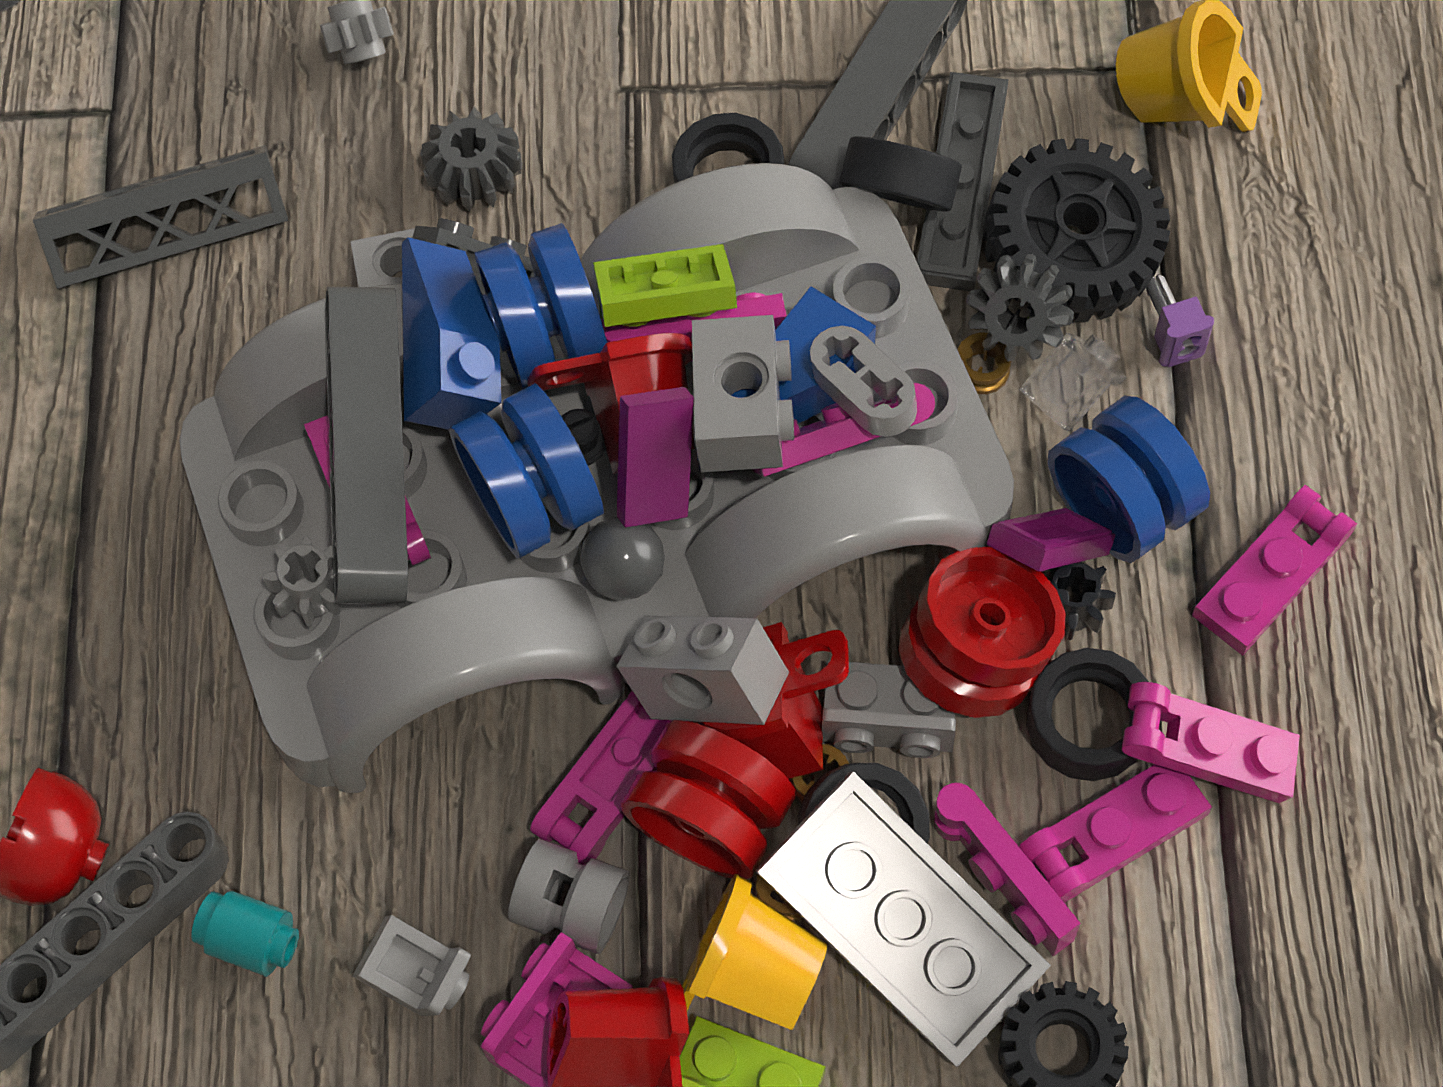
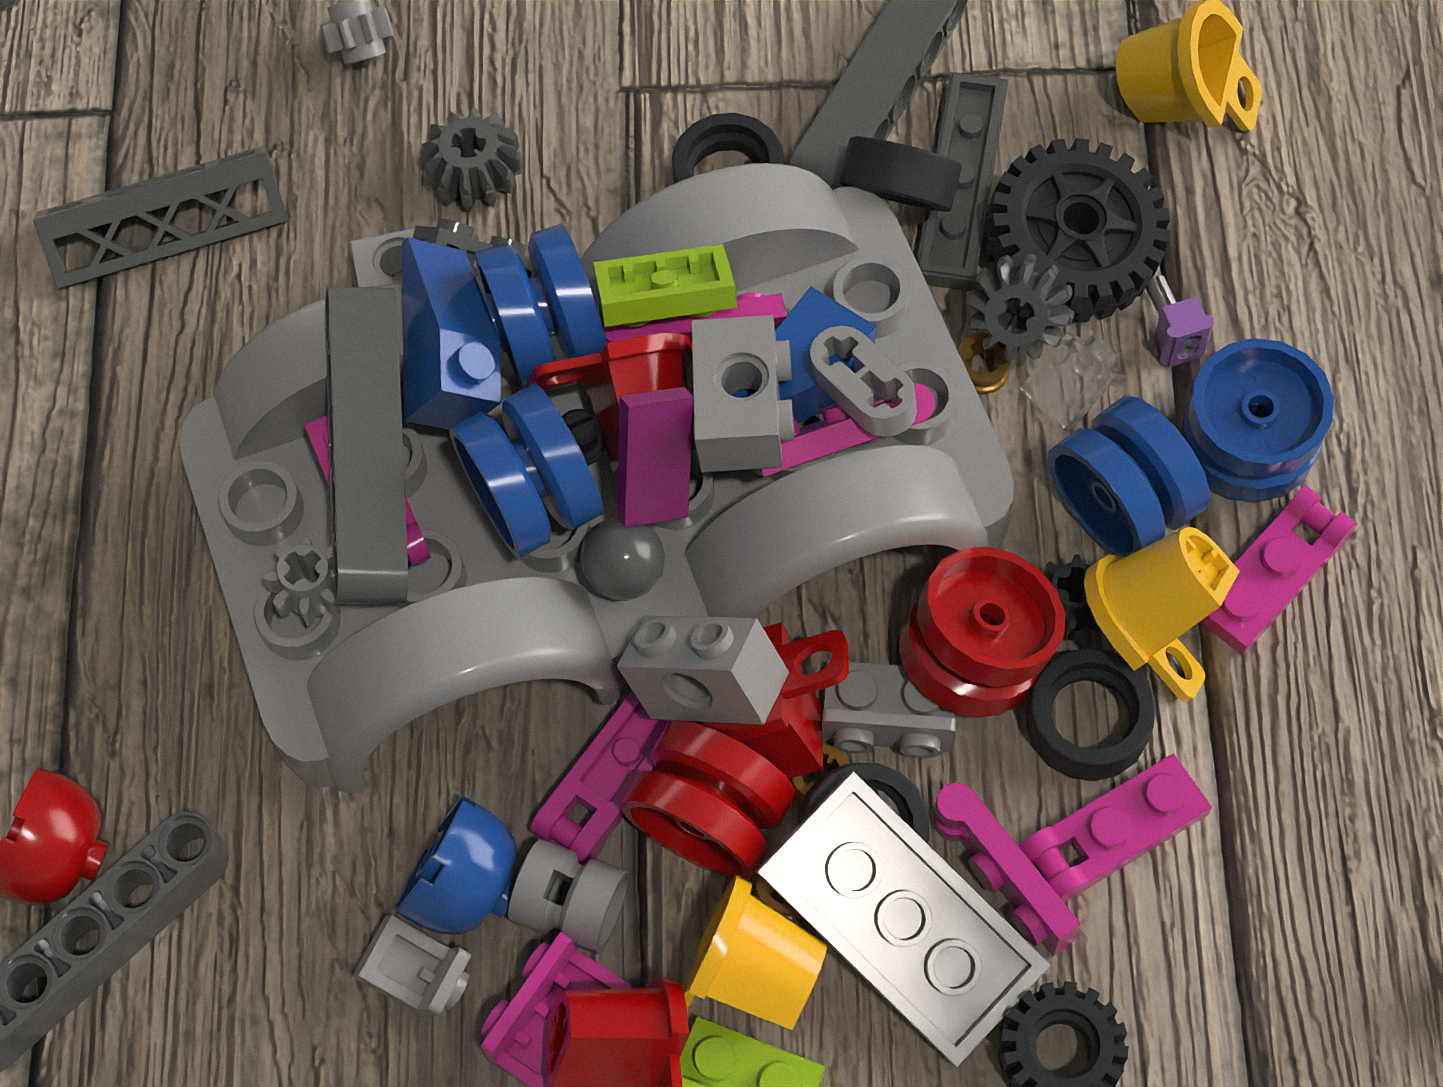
(245, 932): teal brick -> none
(462, 873): none -> blue cylinder
(1051, 539): magenta tile -> none
(1158, 596): none -> yellow container
(1211, 743): plate -> none
(1258, 418): none -> blue wheel

